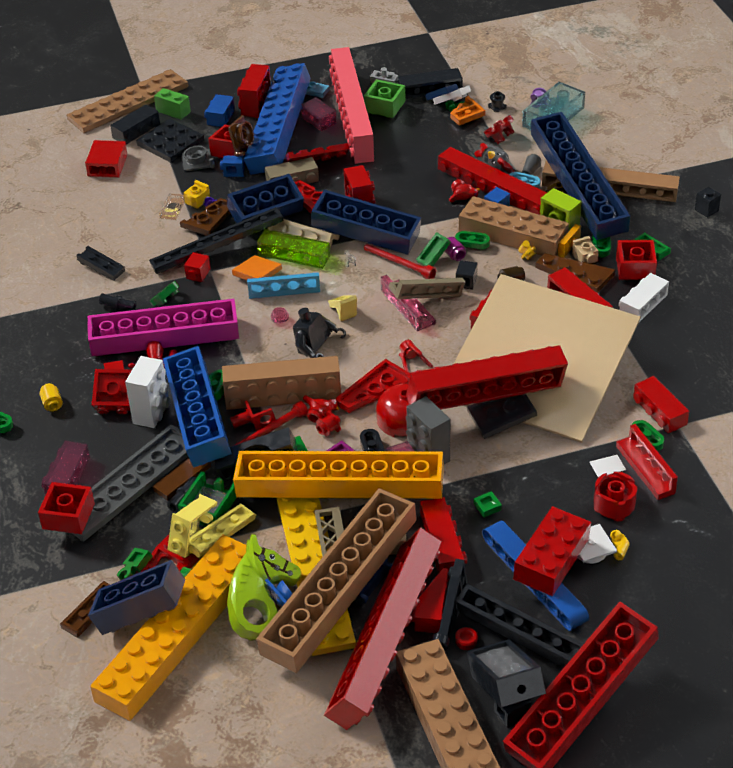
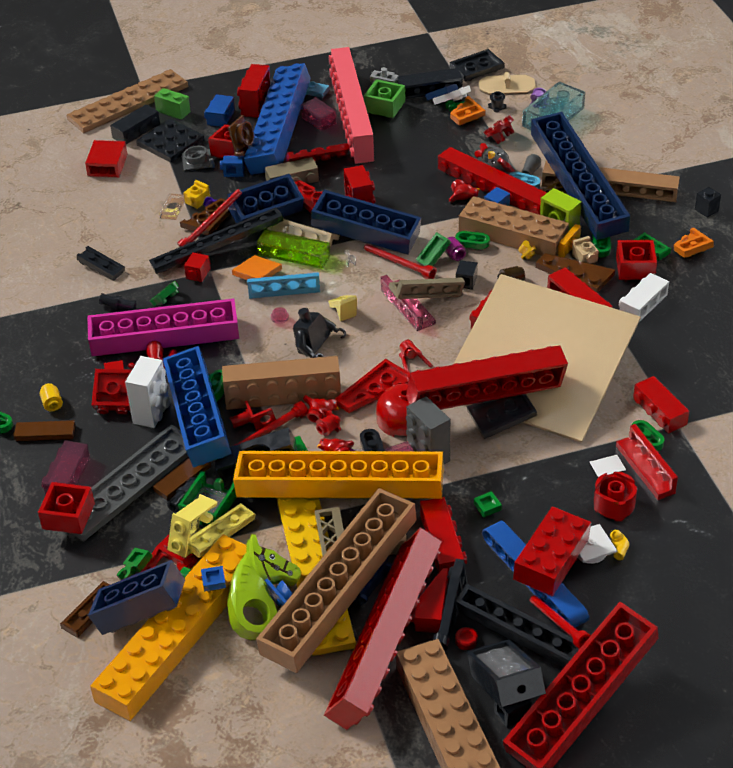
(44, 430): none -> reddish brown tile
(210, 219): none -> red piece
(213, 578): none -> blue plate
(335, 445): none -> red animal
(477, 64): none -> black plate
(507, 84): none -> tan shield
(579, 637): none -> red piece
(693, 243): none -> orange wing

